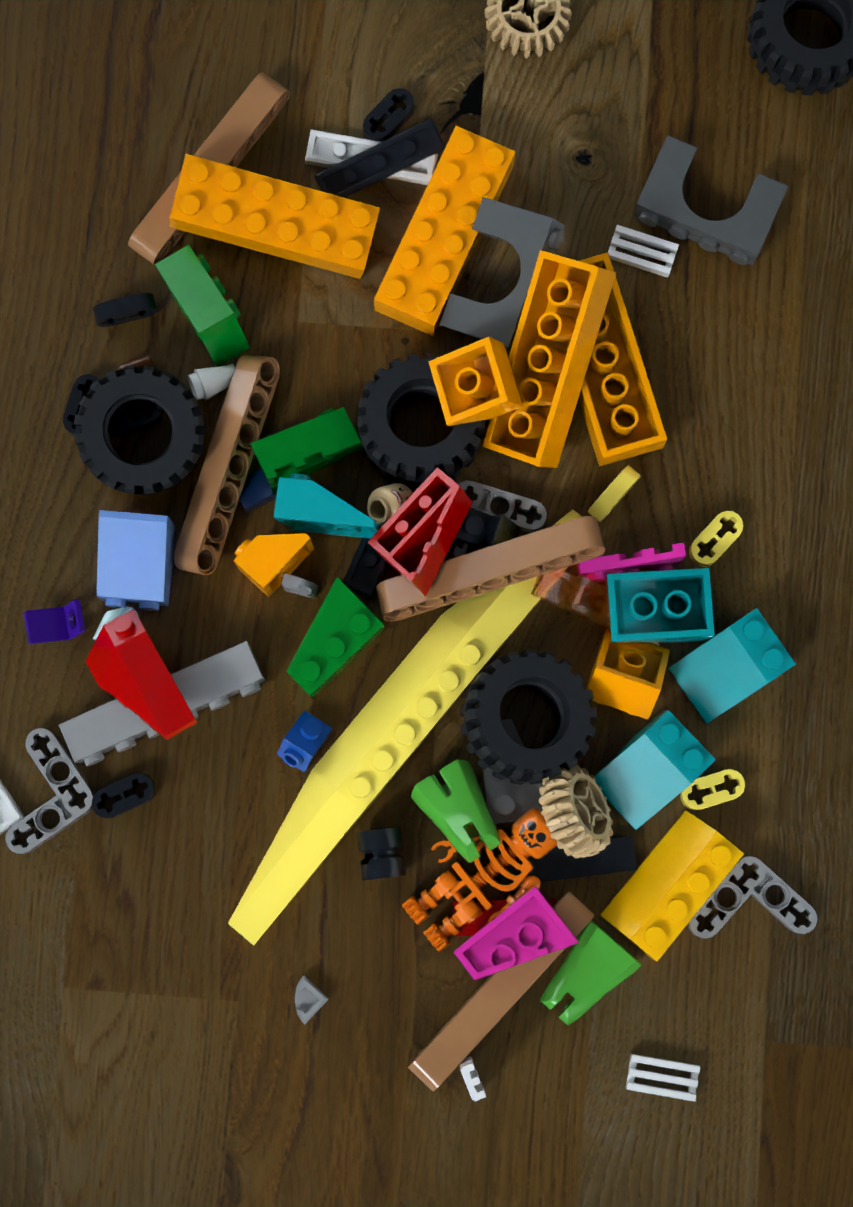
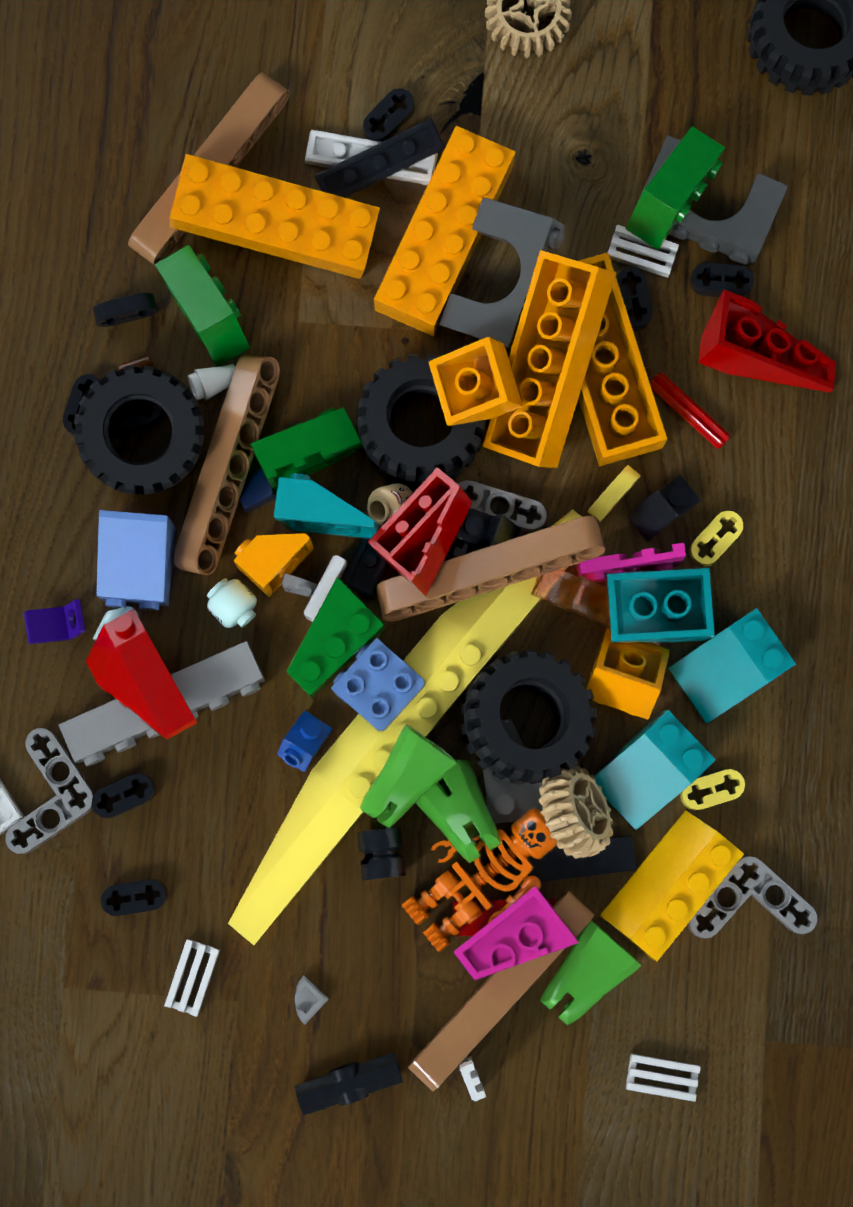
(136, 905): none -> black beam
(182, 1005): none -> white tile
(231, 603): none -> light aqua head
(335, 569): none -> white tile
(348, 1083): none -> black piece
(378, 685): none -> medium blue bracket
(407, 774): none -> bright green piece
(641, 296): none -> black beam
(663, 508): none -> black slope
(675, 186): none -> green wedge
(689, 410): none -> red axle
(723, 273): none -> black beam
(752, 346): none -> red wedge

